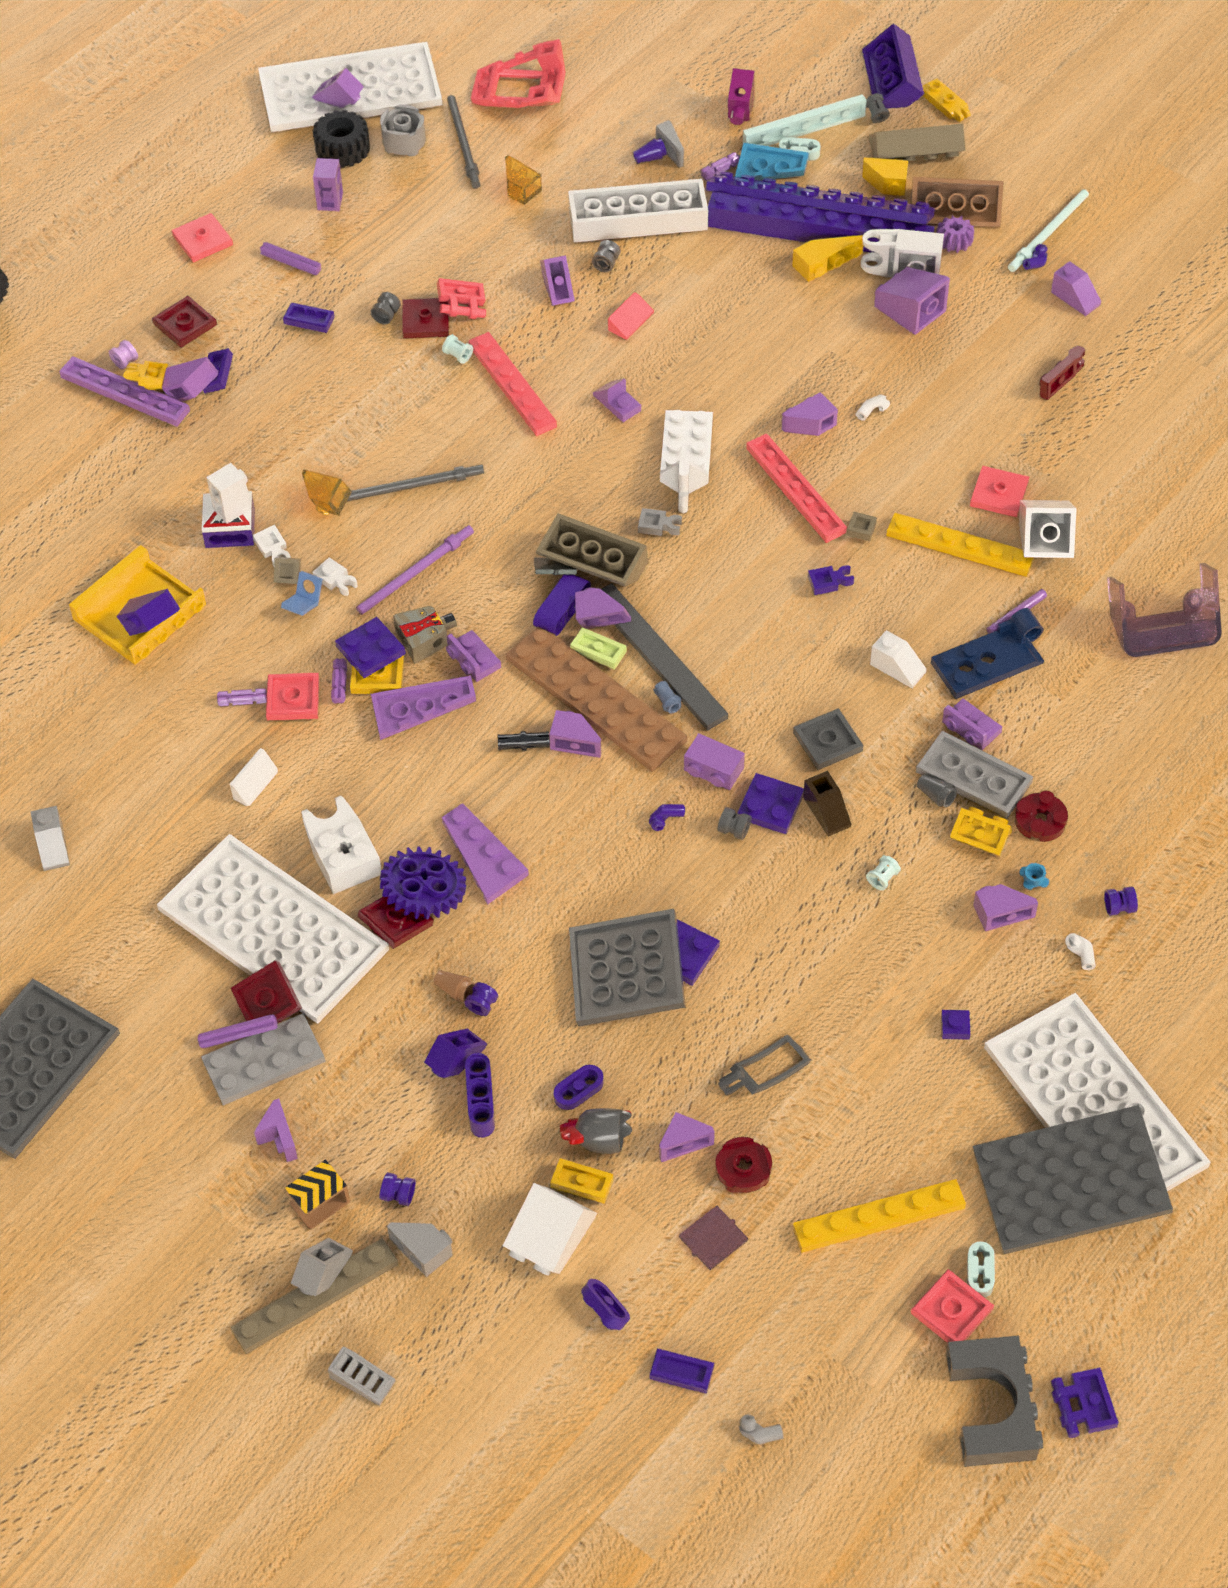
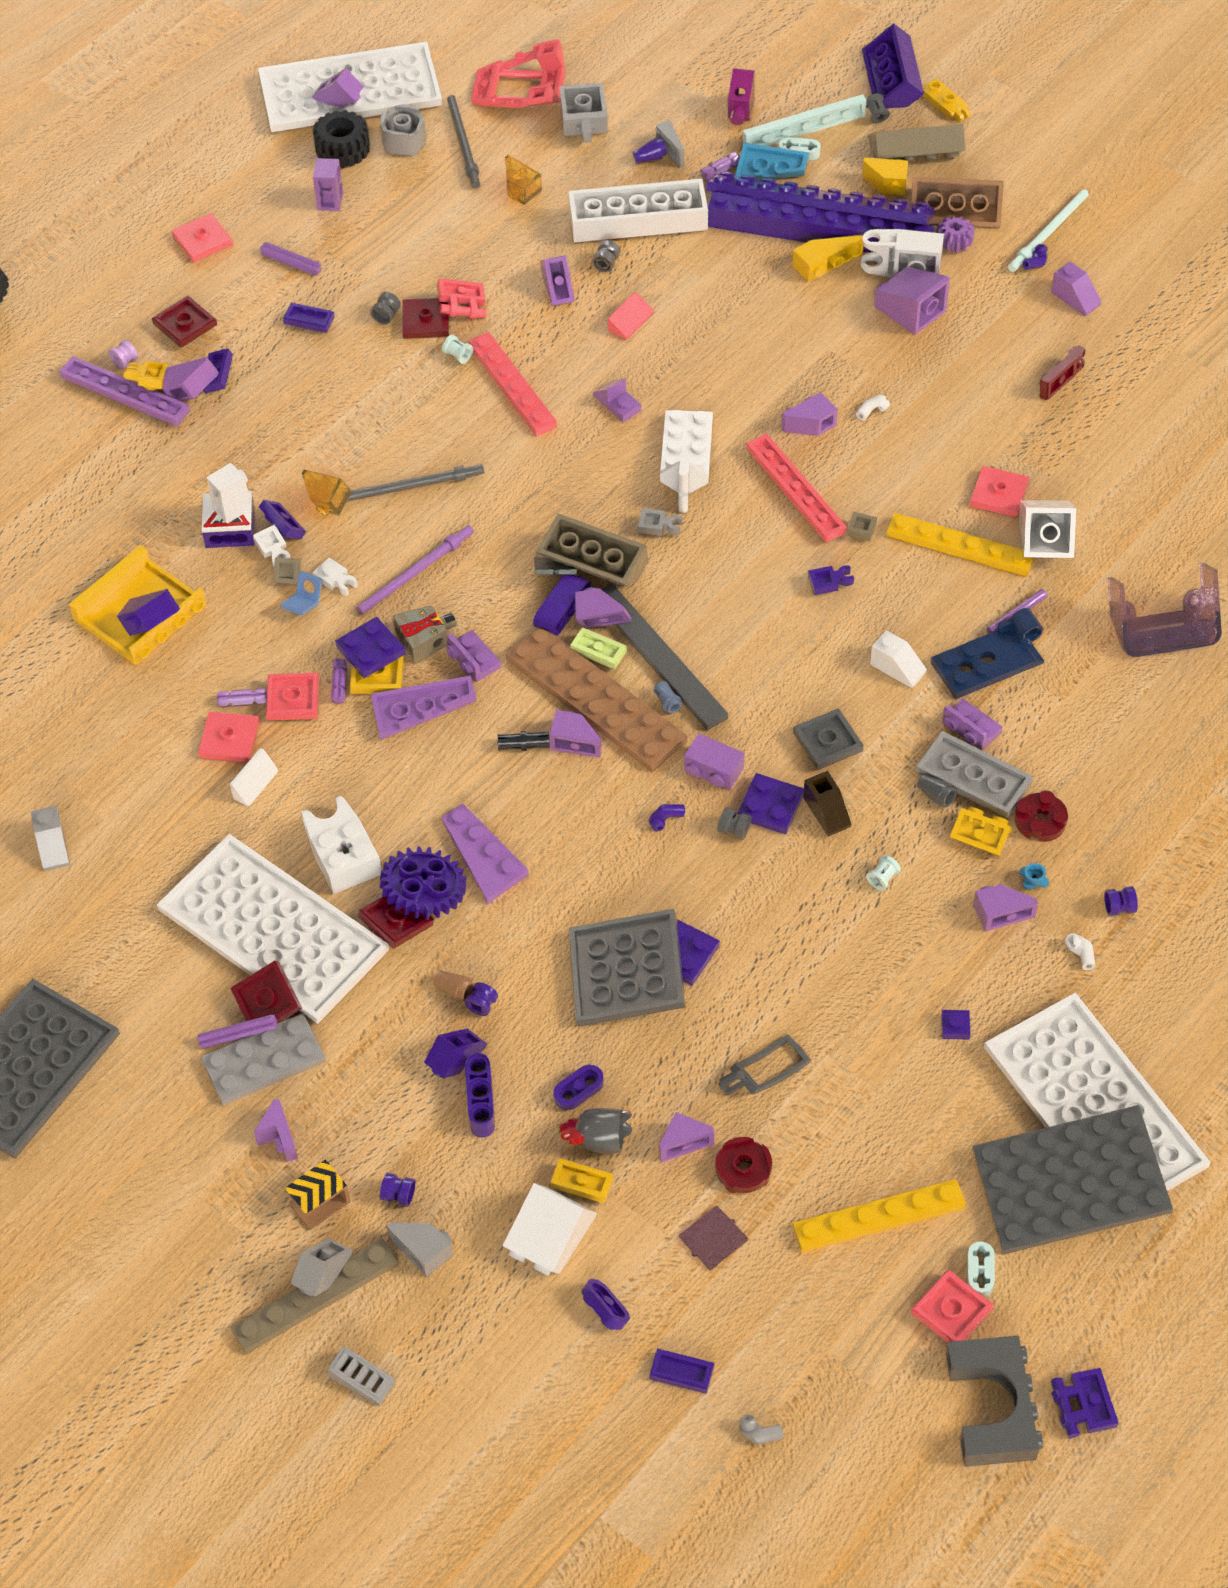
(229, 737): none -> coral plate
(282, 519): none -> dark purple plate
(583, 110): none -> light grey hinge

